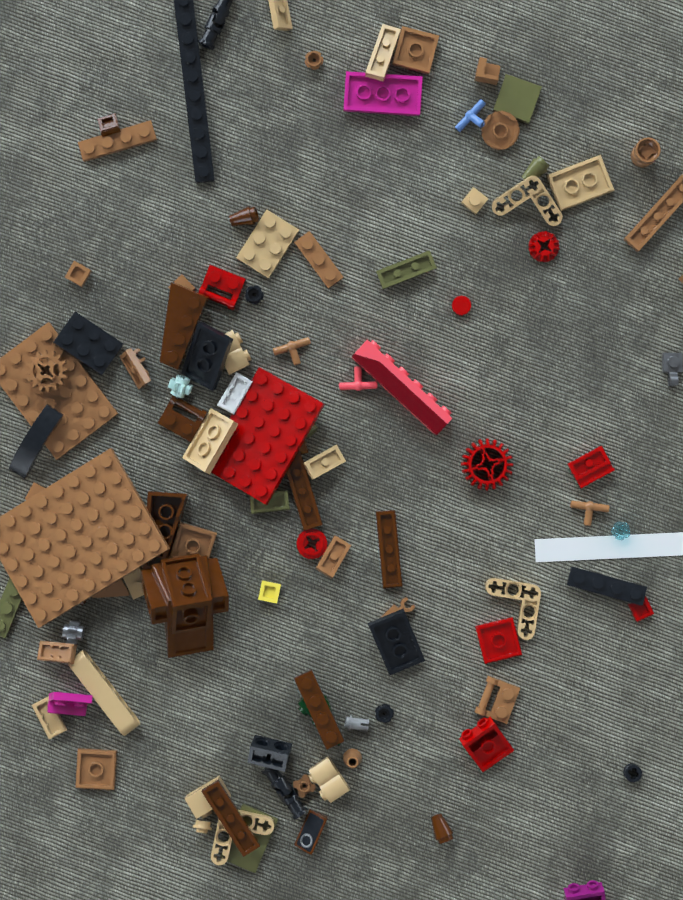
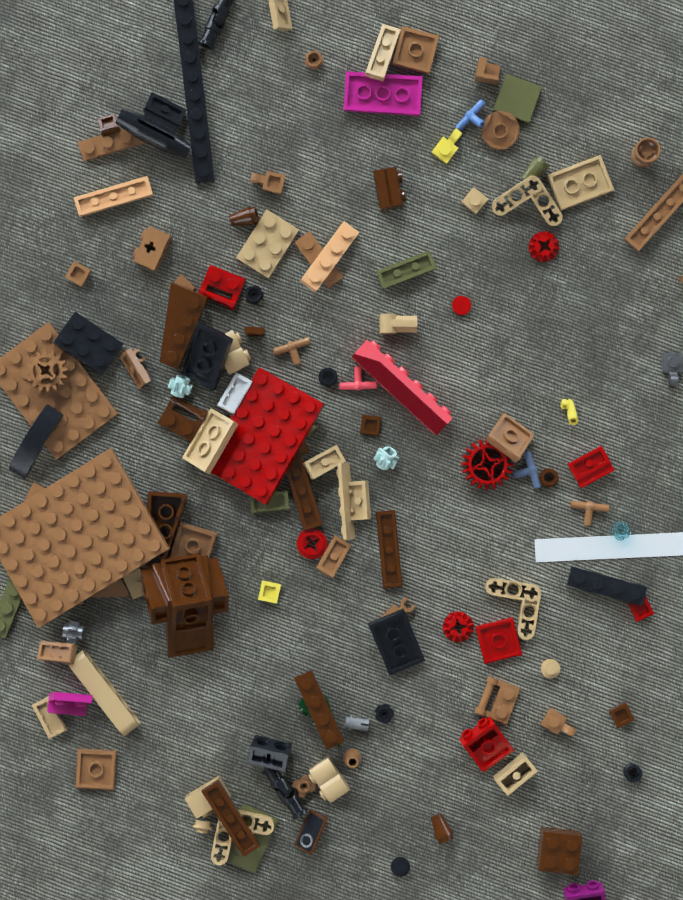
(113, 196): none -> light nougat plate
(153, 259): none -> medium nougat brick
(157, 125): none -> black plate
(255, 331): none -> reddish brown tile
(272, 182): none -> medium nougat plate
(328, 377): none -> black plate
(329, 256): none -> light nougat plate
(353, 500): none -> tan bracket
(370, 425): none -> reddish brown tile
(386, 458): none -> light aqua gear
(389, 189): none -> reddish brown brick
(397, 324): none -> tan piece
(400, 866): none -> black plate
(445, 148): none -> light yellow plate
(463, 619): none -> red gear
(510, 437): none -> medium nougat tile
(515, 774): none -> tan brick
(530, 470): none -> sand blue piece
(550, 668): none -> tan plate
(553, 473): none -> reddish brown plate
(556, 721): none -> medium nougat plate
(559, 850): none -> reddish brown brick
(571, 411): none -> light yellow arm
(621, 715): none -> reddish brown plate

